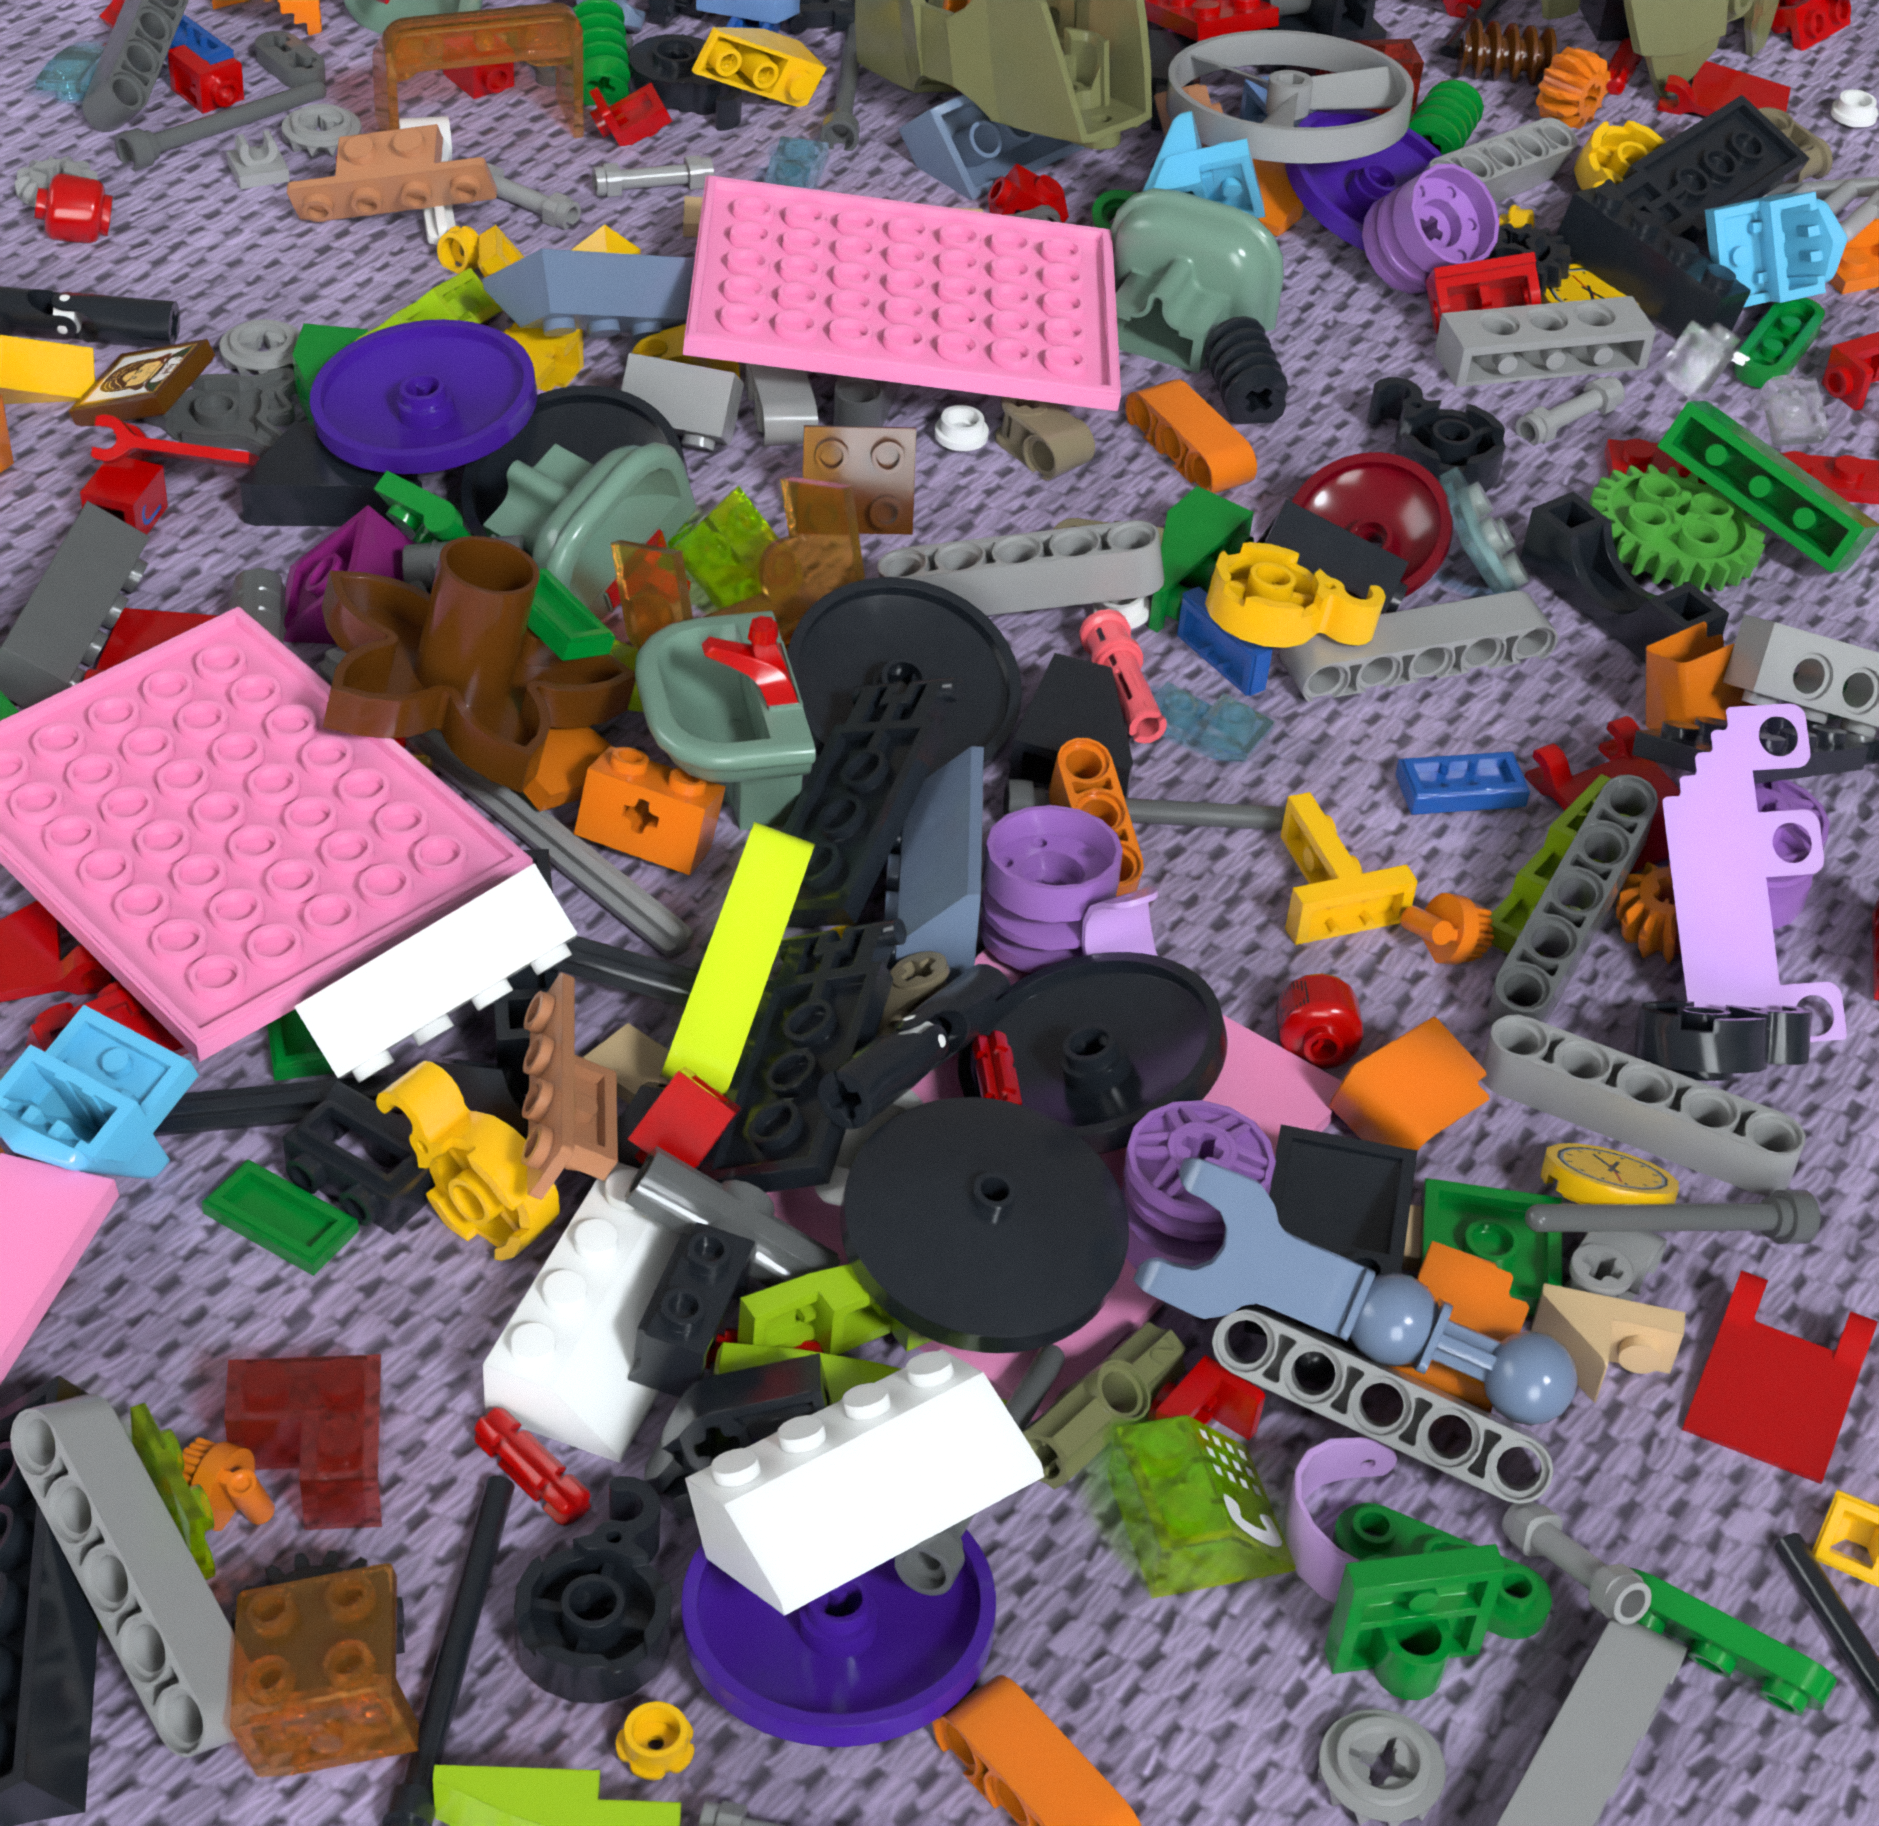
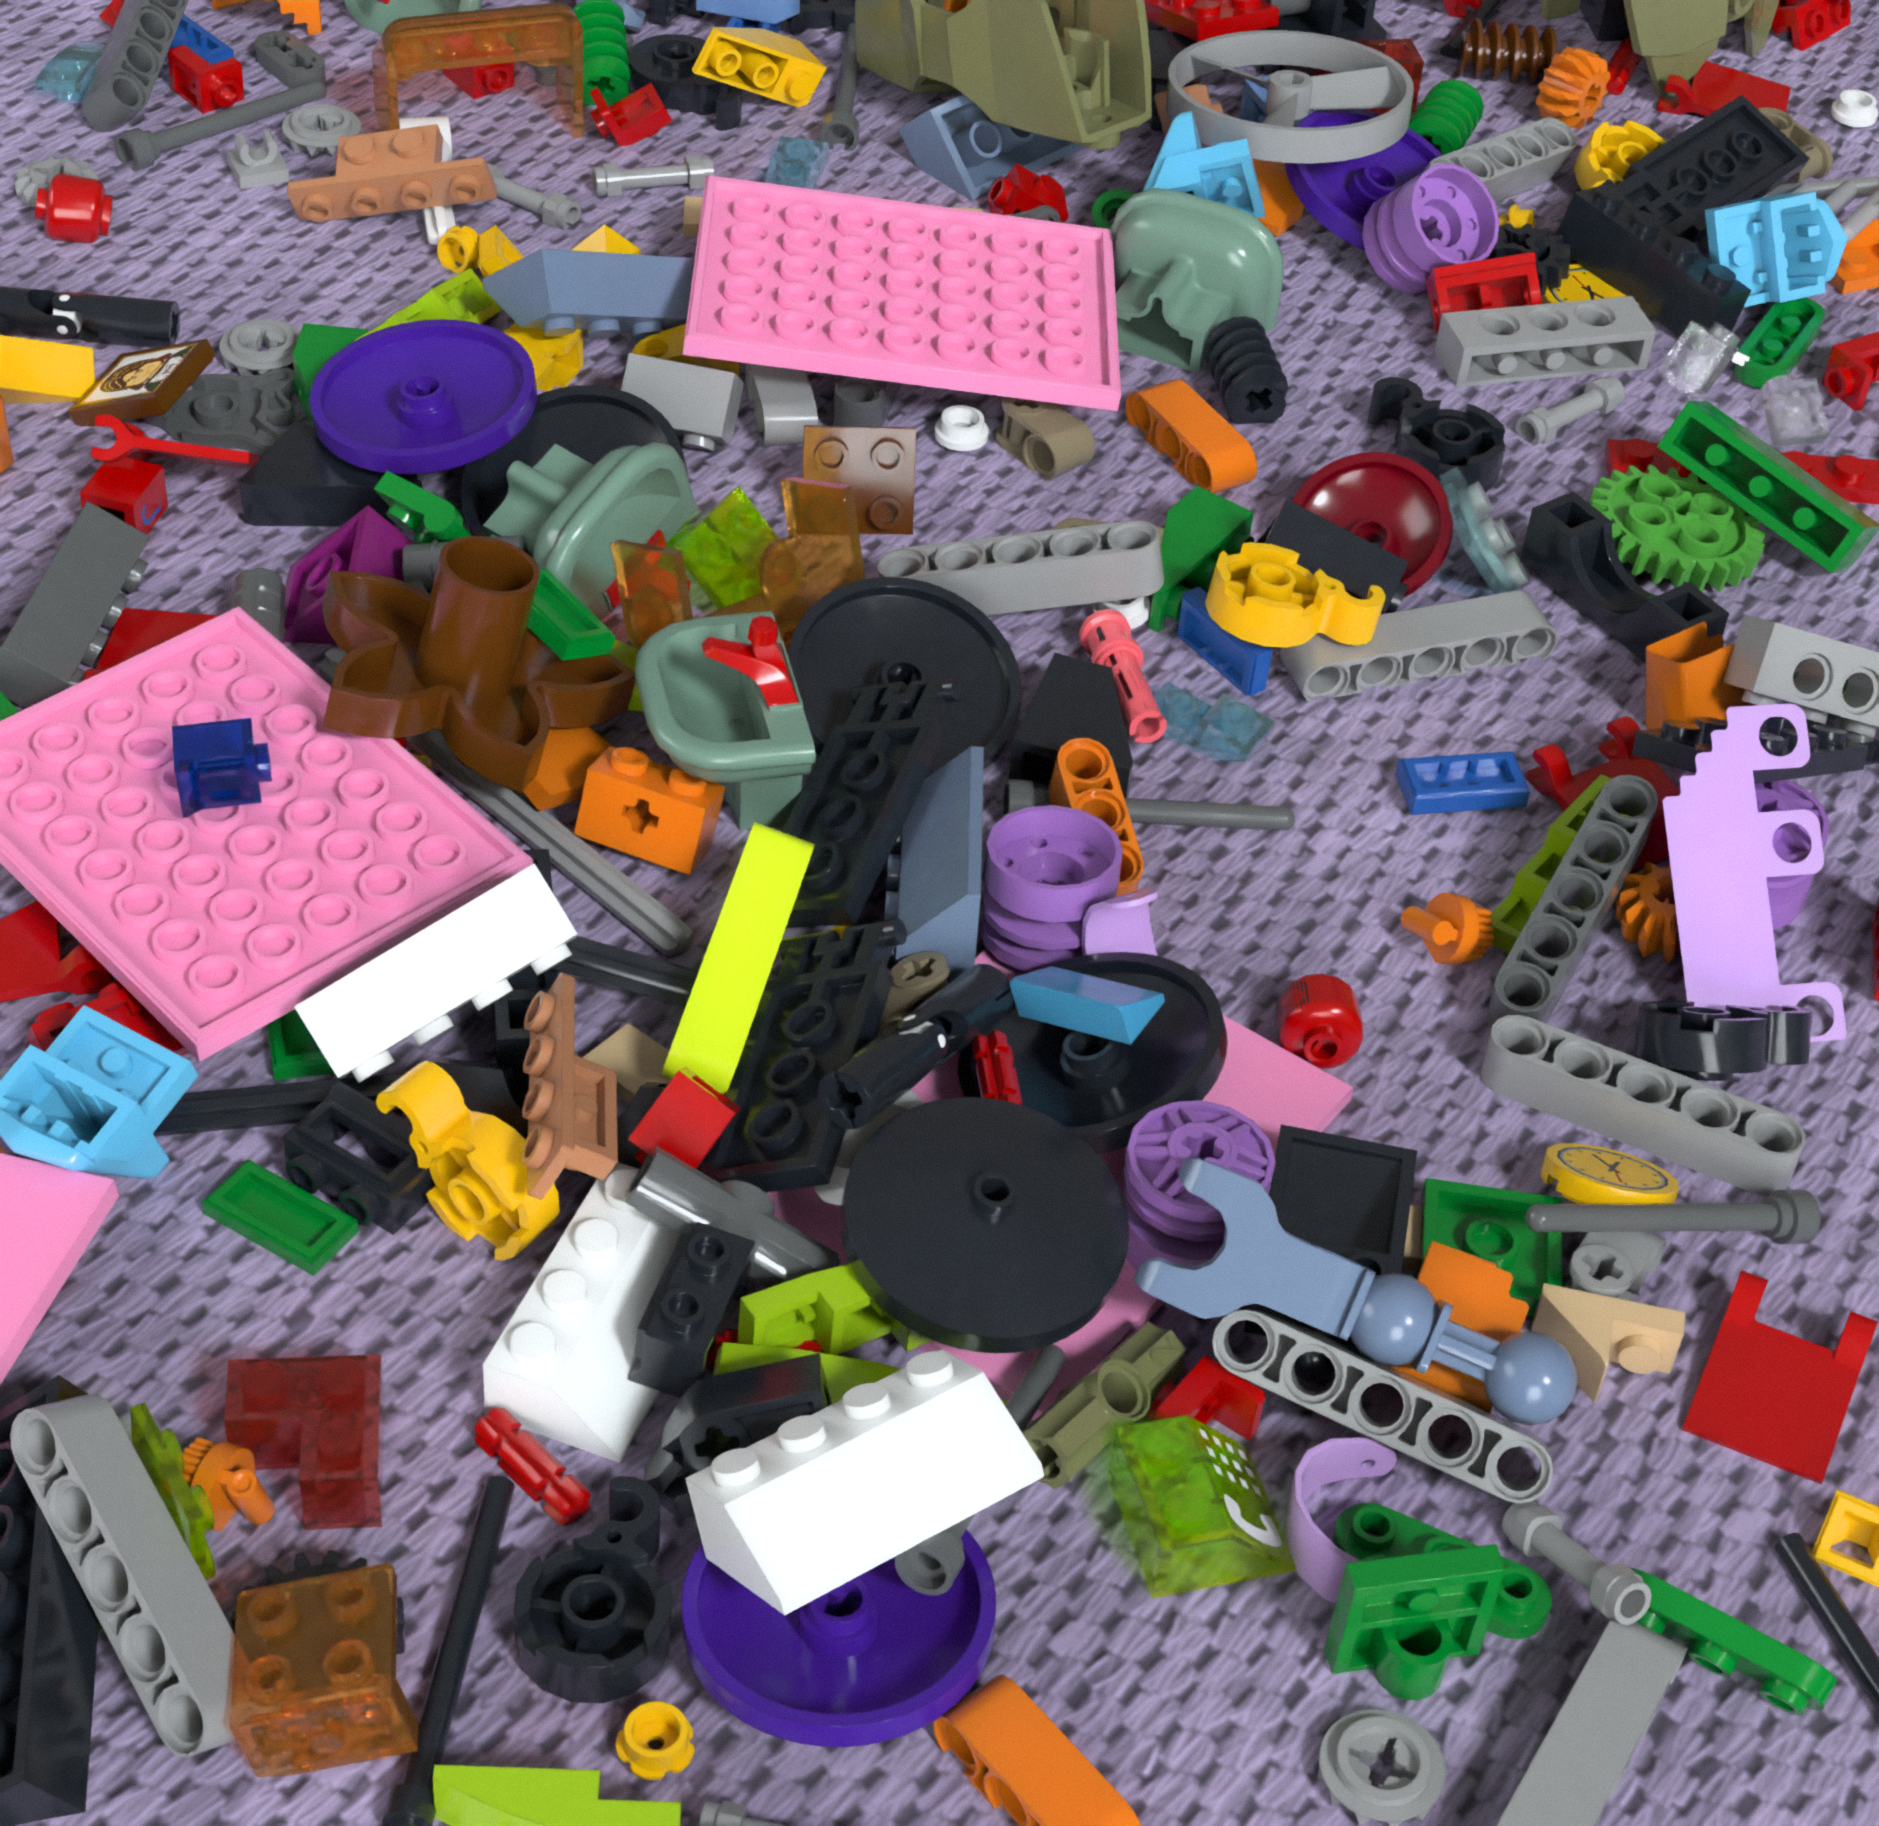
(219, 765): none -> clear blue window
(1085, 1003): none -> dark azure slope
(1338, 892): yellow bracket -> none
(1410, 1088): orange piece -> none

